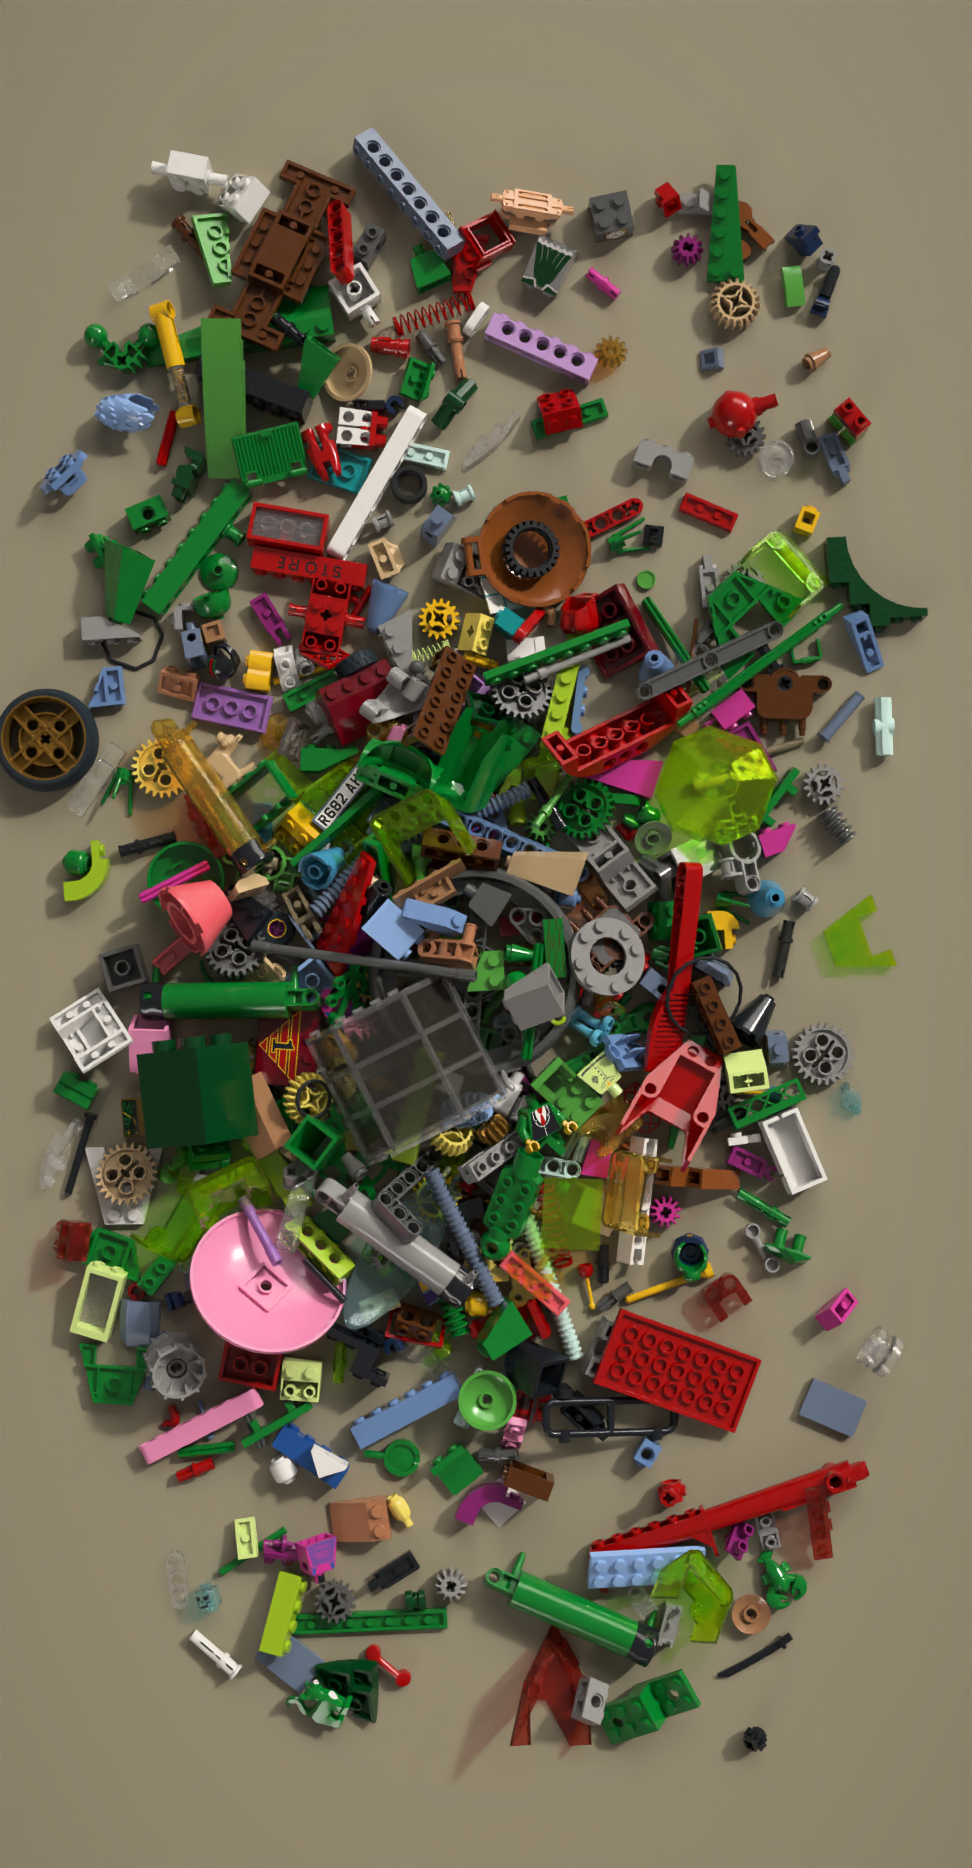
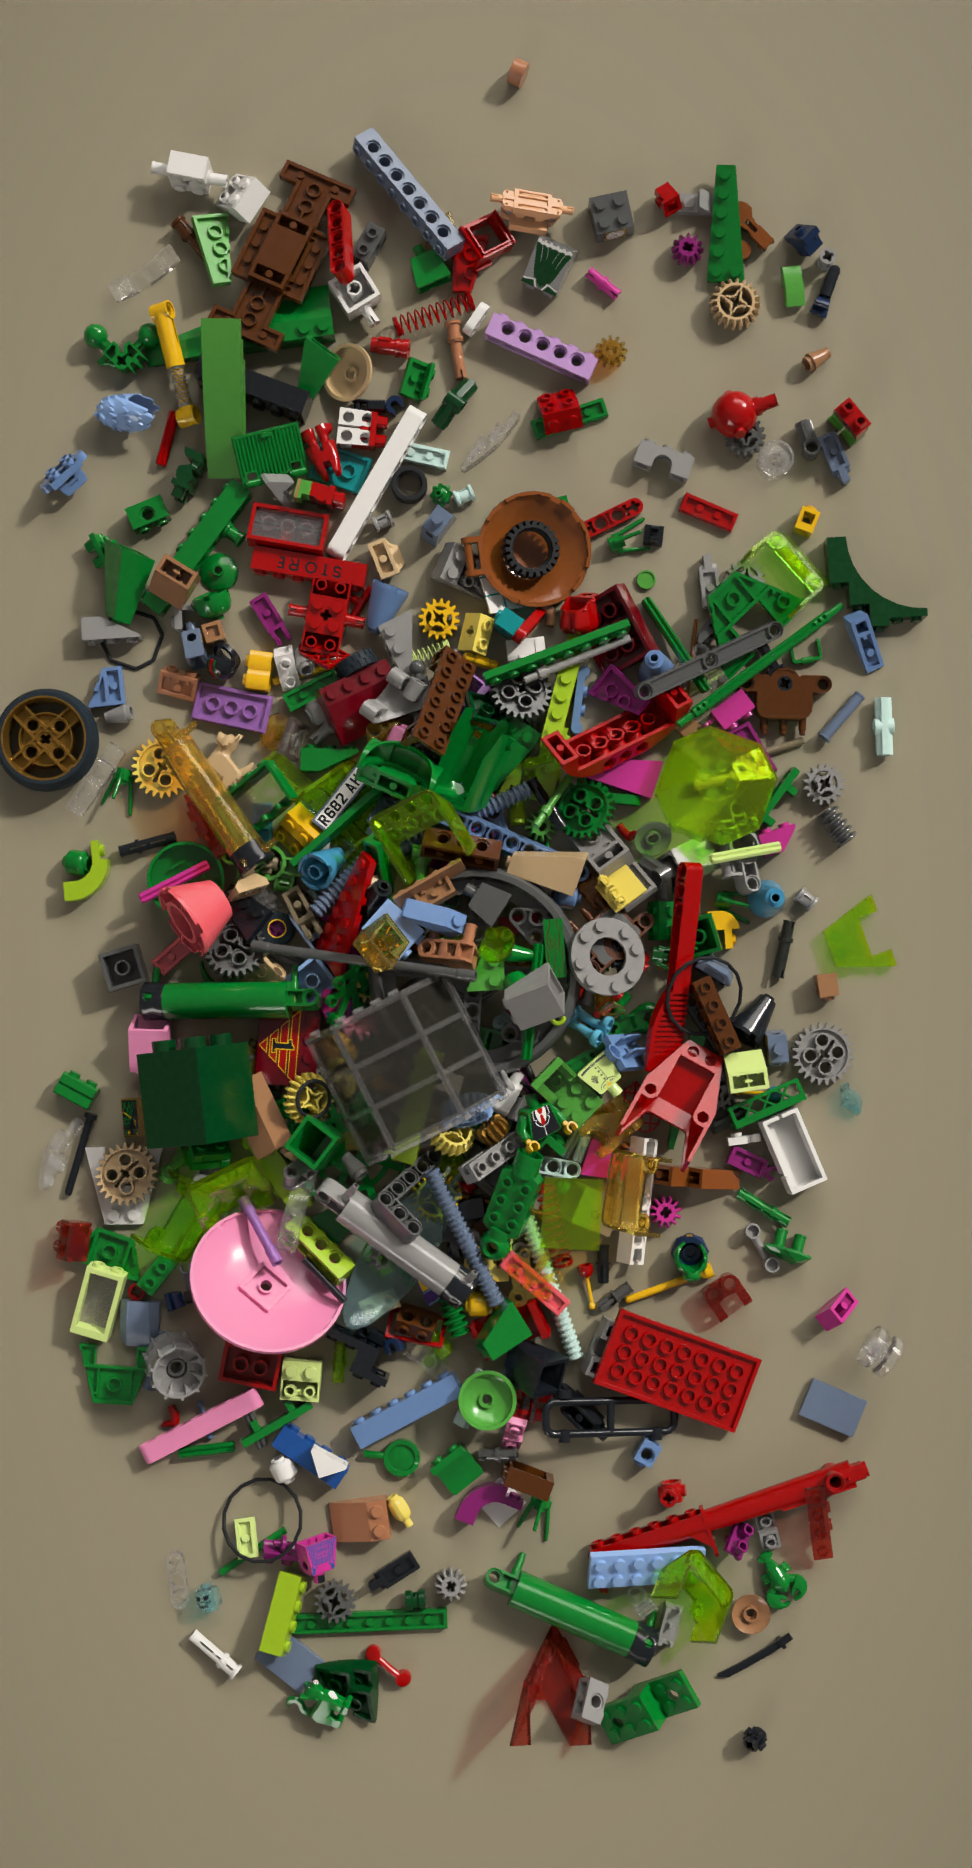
(91, 1030): white slope -> none
(121, 714): none -> light grey cone
(173, 582): none -> medium nougat slope
(195, 1469): red axle -> none
(224, 1521): none -> black piece
(278, 484): none -> light grey slope
(289, 329): black pin -> none
(318, 495): none -> hips
(381, 943): none -> clear yellow slope
(431, 348): dark grey axle -> none
(492, 1006): bright green axle -> none
(496, 944): none -> clear neon green dish
(518, 72): none -> nougat piece
(540, 1506): none -> green plant
(618, 690): none -> magenta wing
(620, 888): none -> light yellow hinge
(644, 814): green piece -> none
(650, 981): sand blue torso -> none
(712, 359): sand blue slope -> none
(746, 852): none -> yellowish green axle
(826, 986): none -> medium nougat brick

